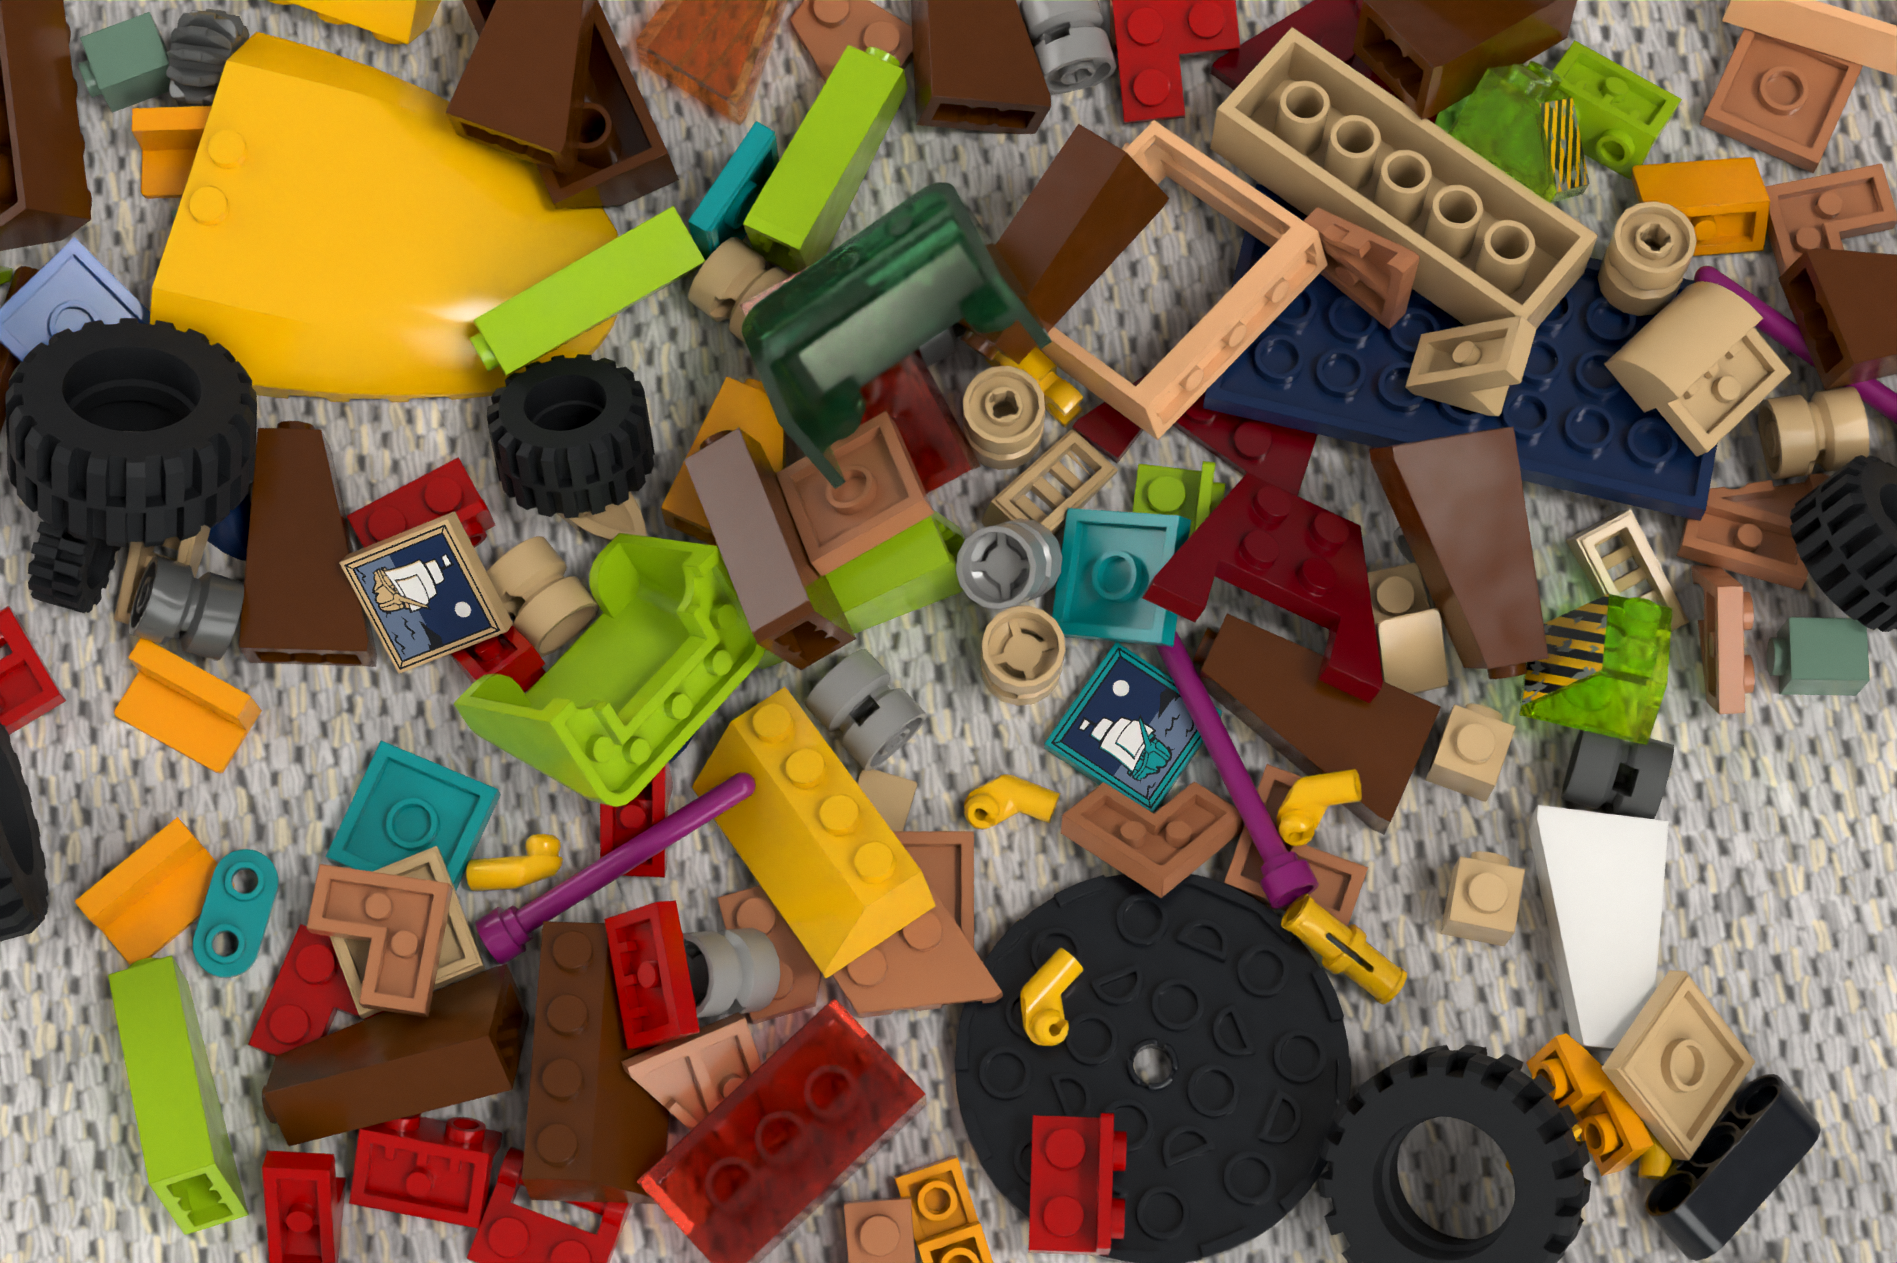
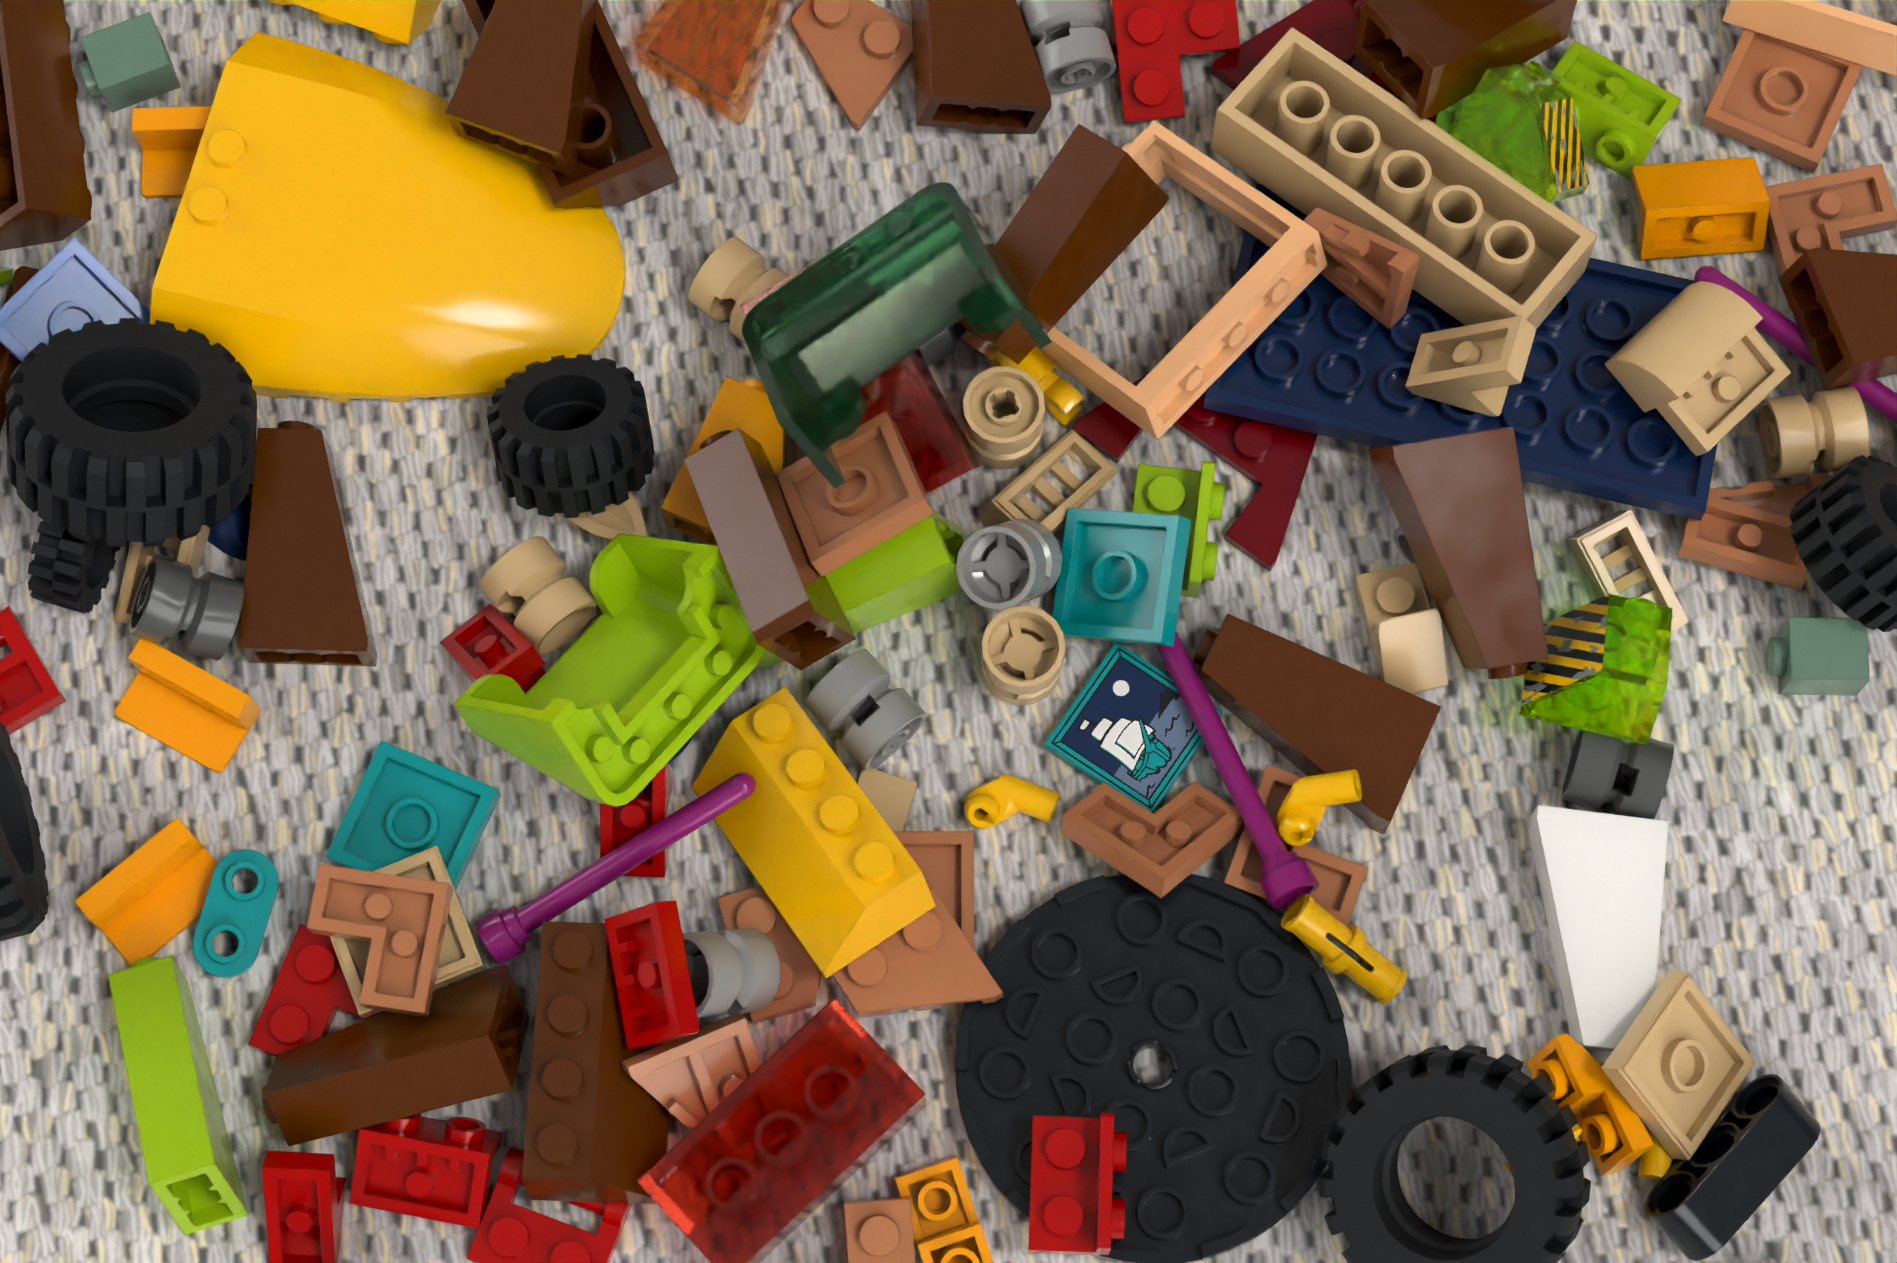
(200, 53): dark grey gear -> none
(422, 501): red bracket -> none
(426, 592): tile -> none
(517, 871): yellow arm -> none
(586, 293): lime slope -> none
(735, 191): teal tile -> none
(826, 160): lime slope -> none
(1042, 999): yellow arm -> none
(1288, 557): dark red wing -> none
(1471, 751): tan brick -> none
(1483, 898): tan brick -> none
(1646, 258): tan wheel -> none
(1721, 636): nougat wing -> none

